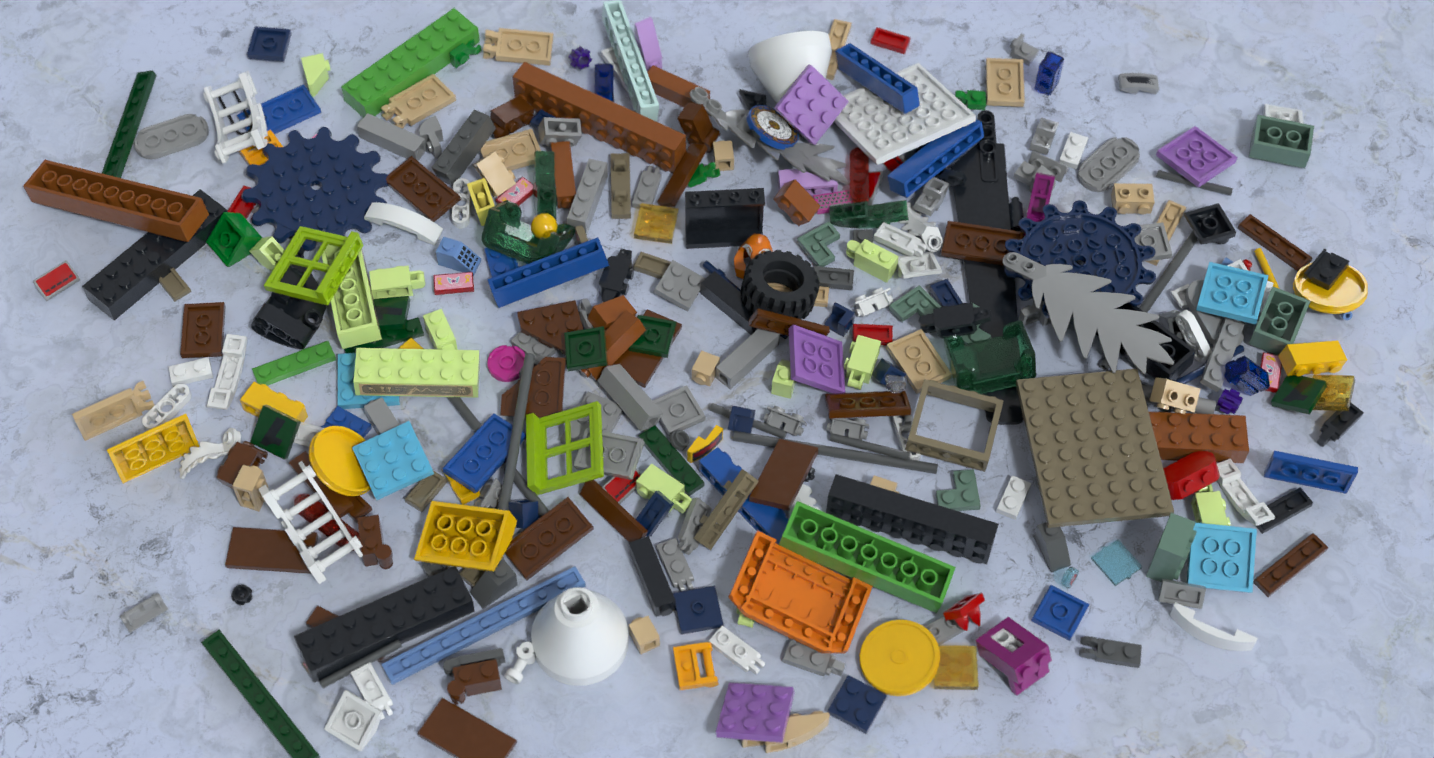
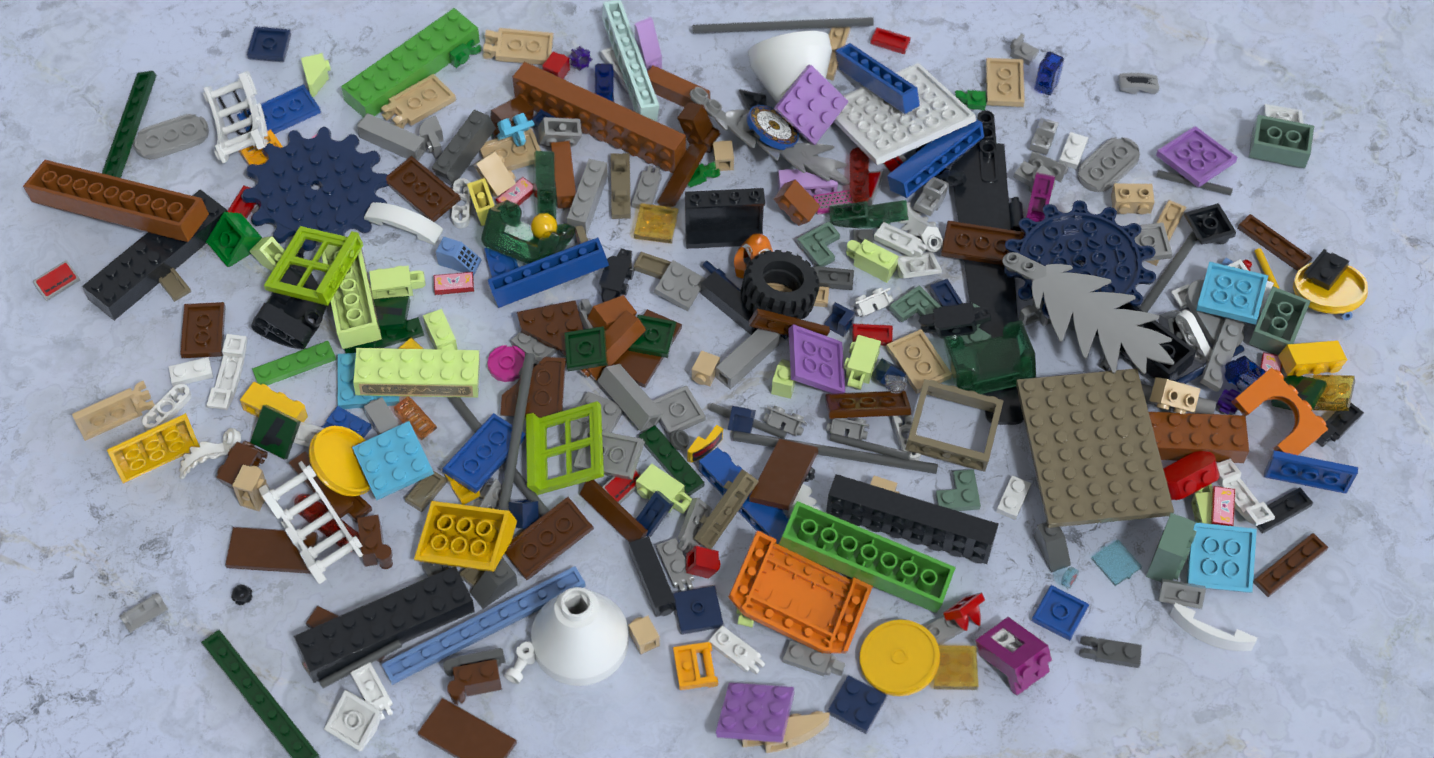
(406, 408): none -> clear orange slope
(516, 132): none -> medium azure hips
(557, 65): none -> red brick
(702, 562): none -> red brick
(783, 25): none -> dark grey piece
(1223, 506): none -> bright pink tile
(1272, 386): none -> orange arch

